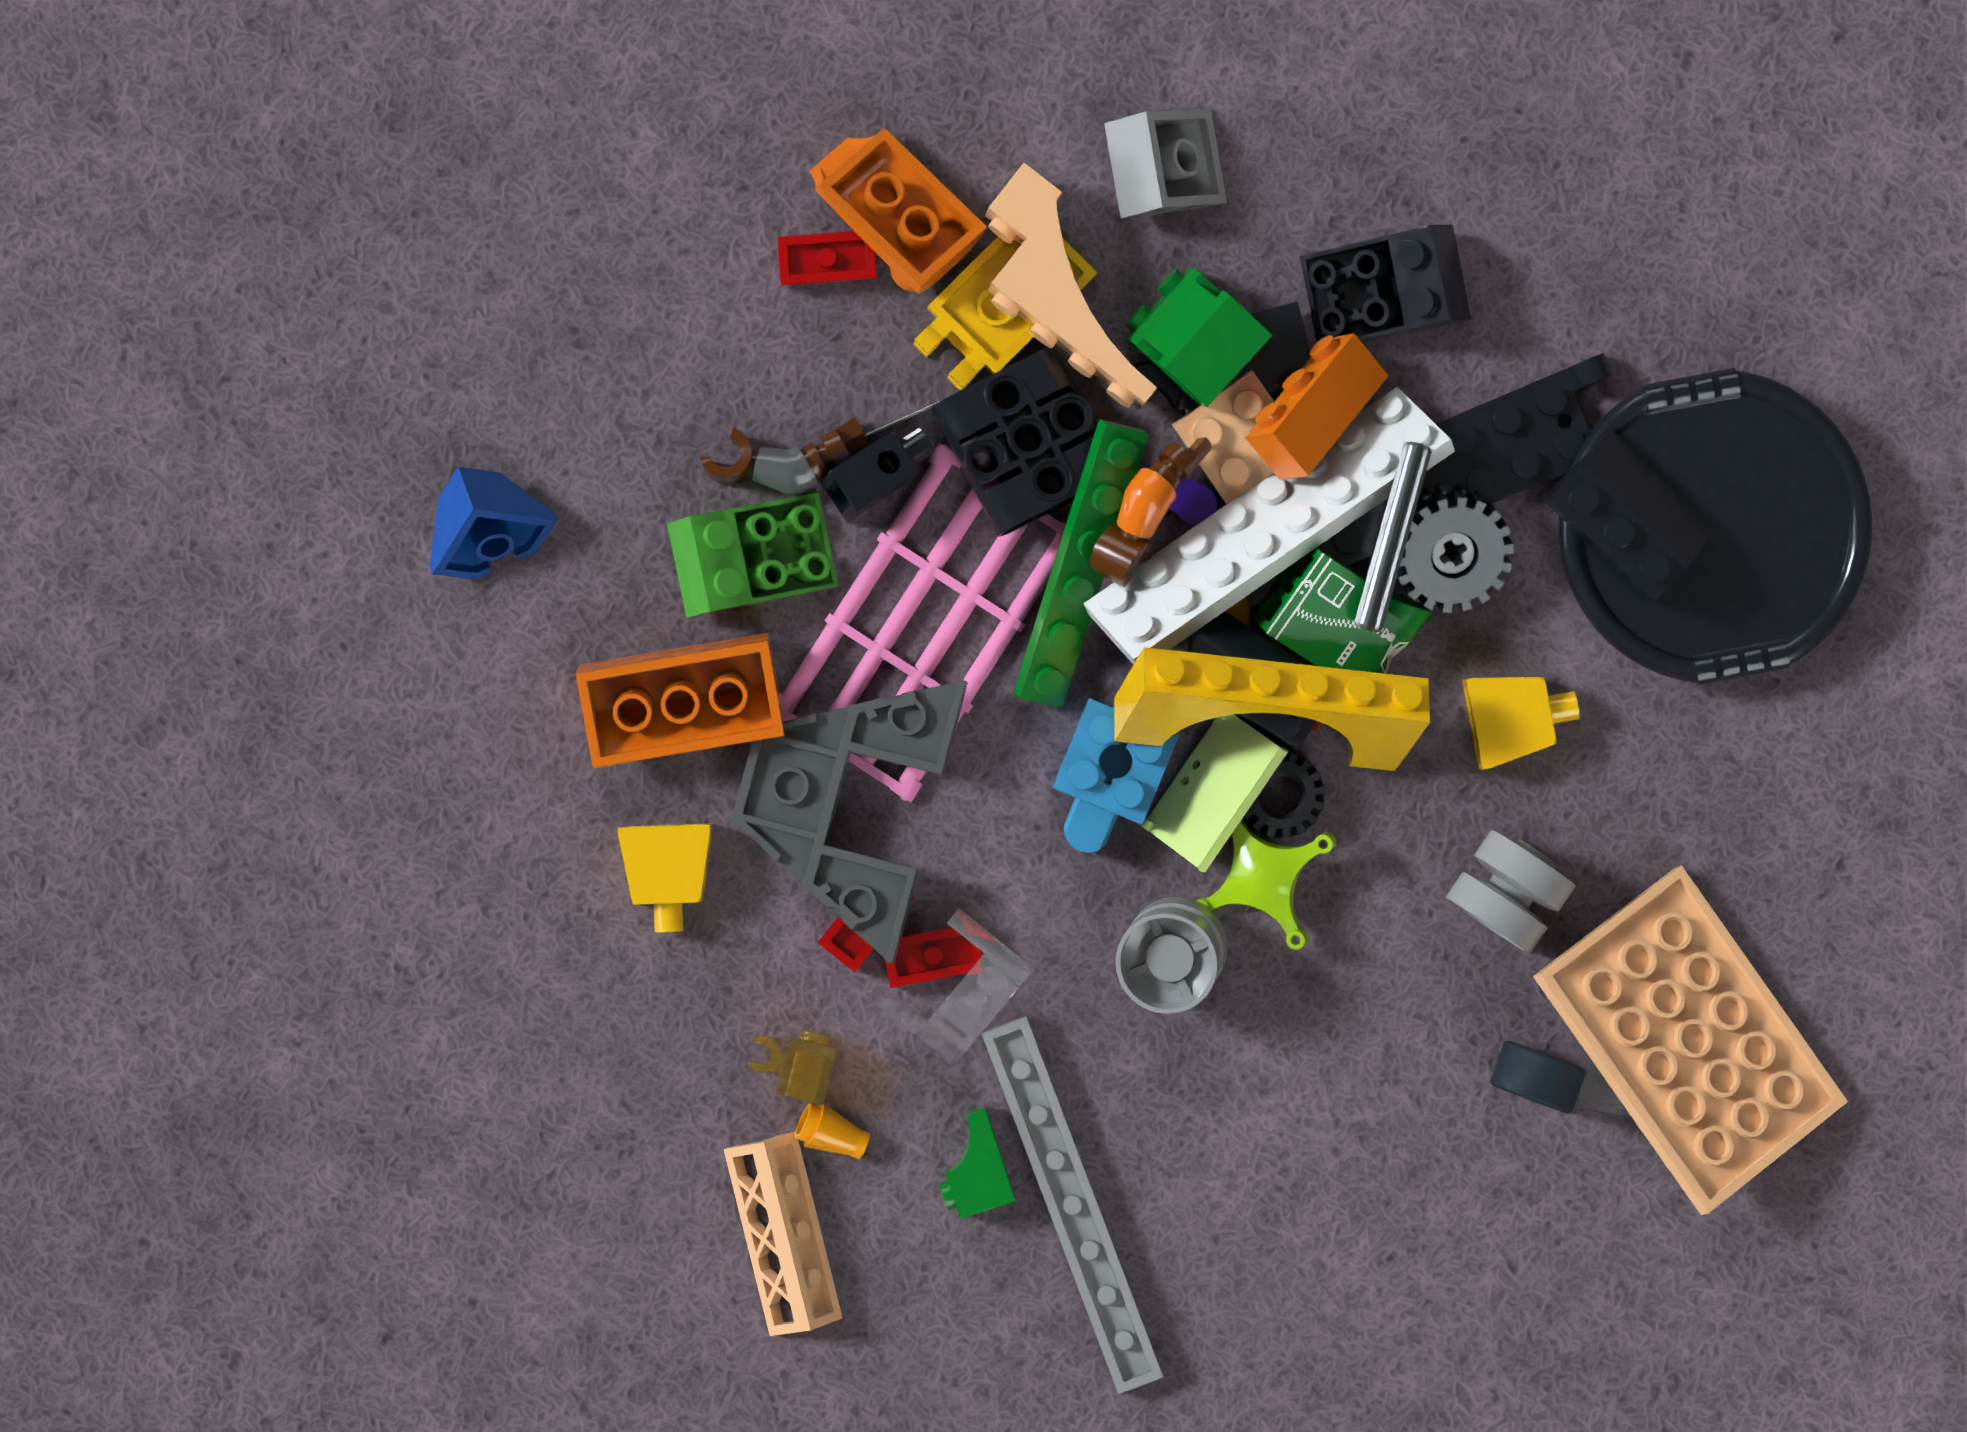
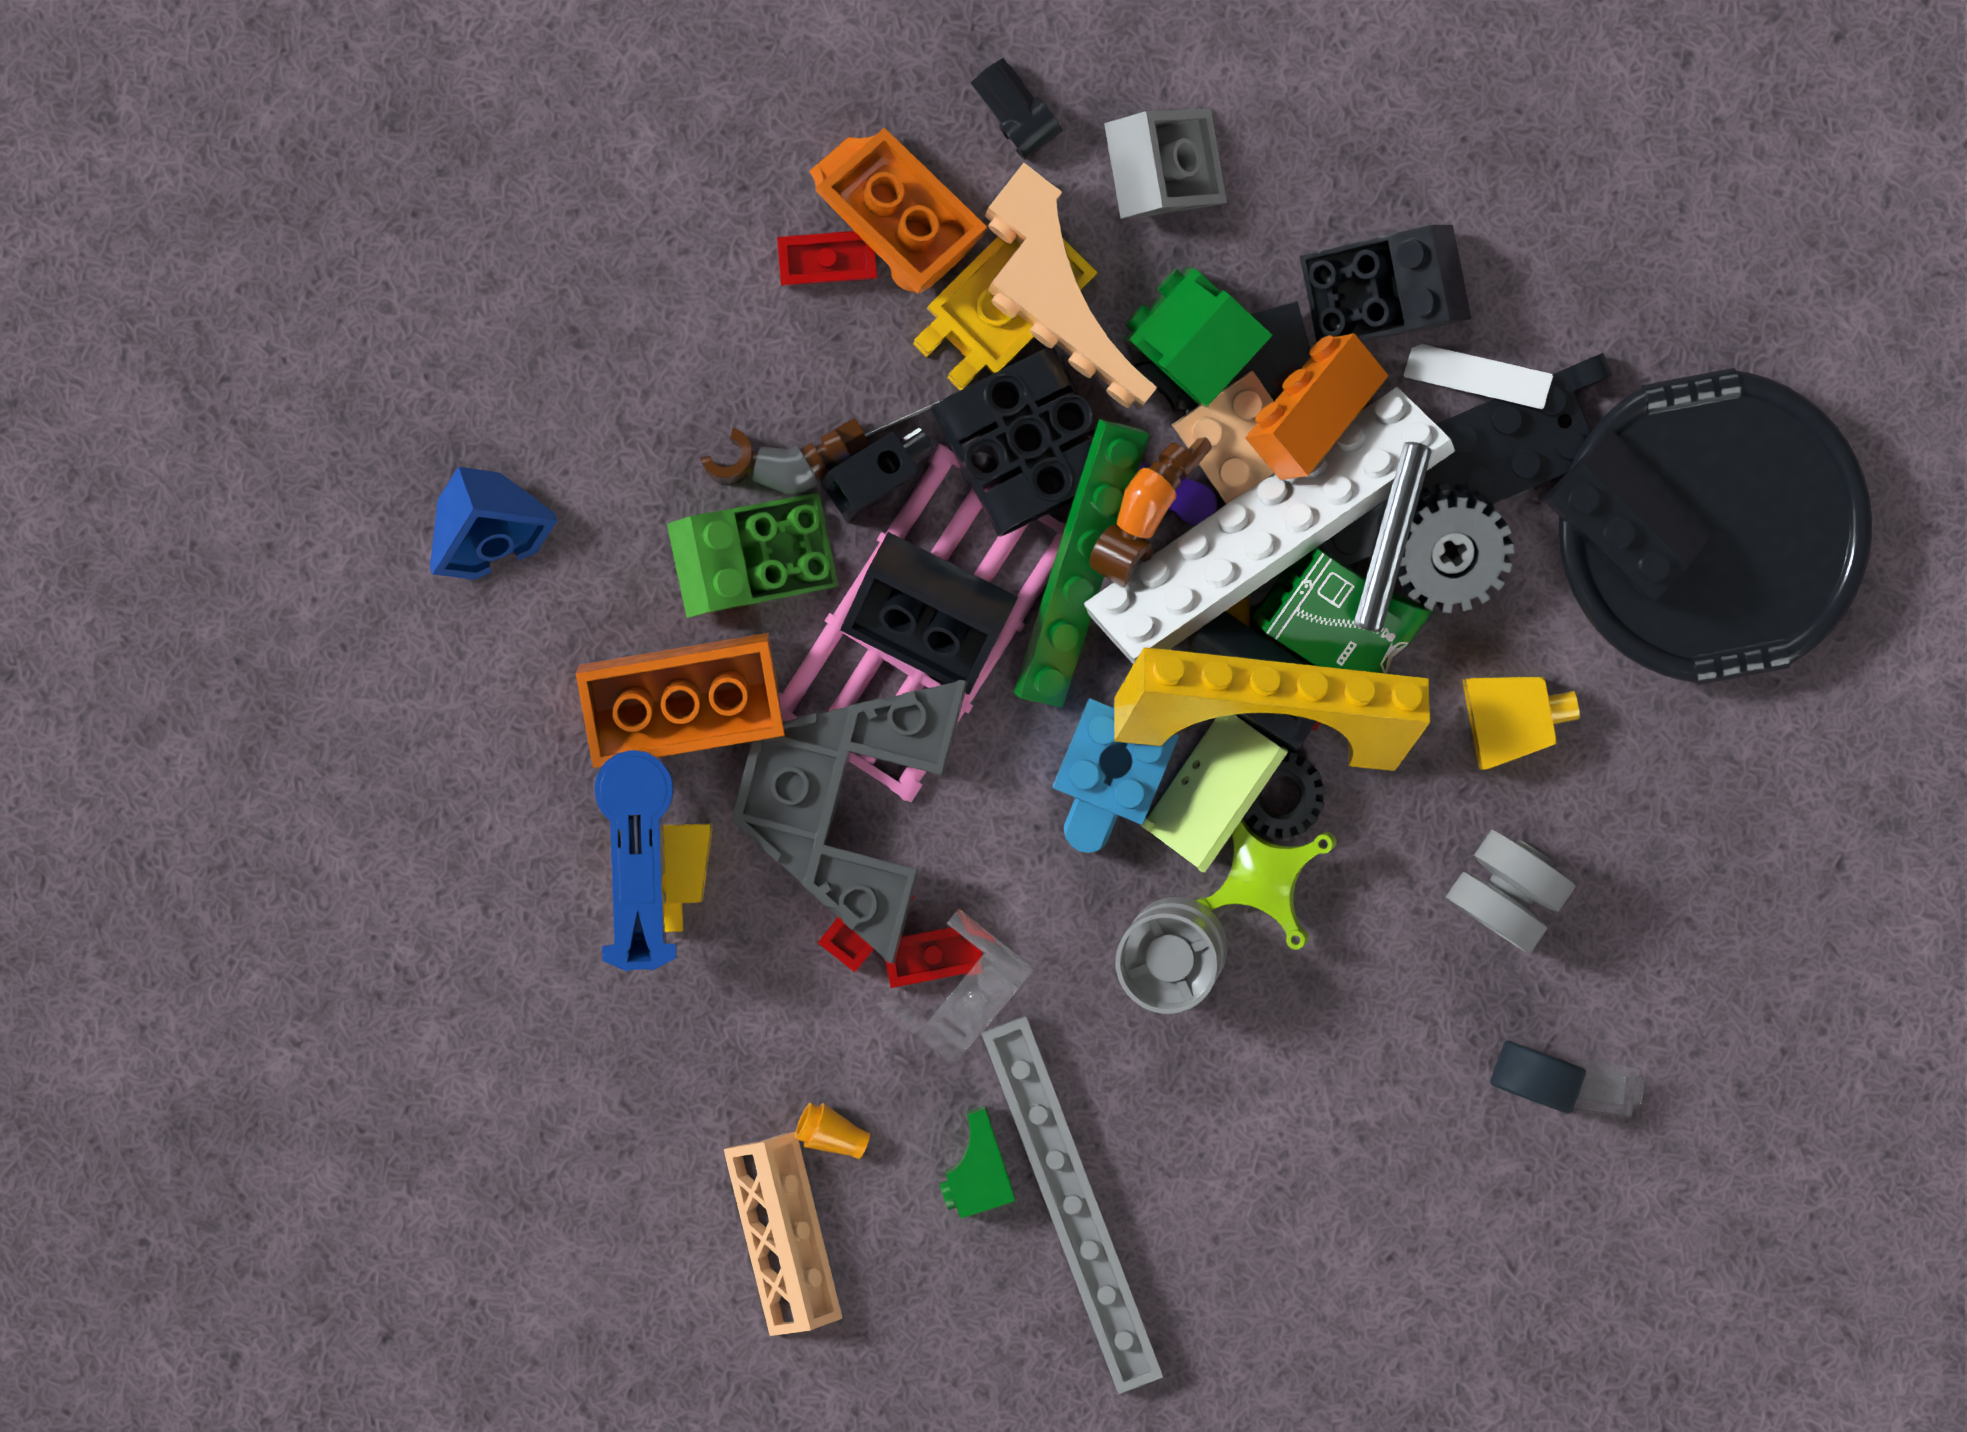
(635, 794): none -> blue piece
(803, 1067): clear yellow brick -> none
(928, 612): none -> black slope
(1020, 115): none -> black piece
(1478, 375): none -> white sticker
(1690, 1039): light nougat plate -> none

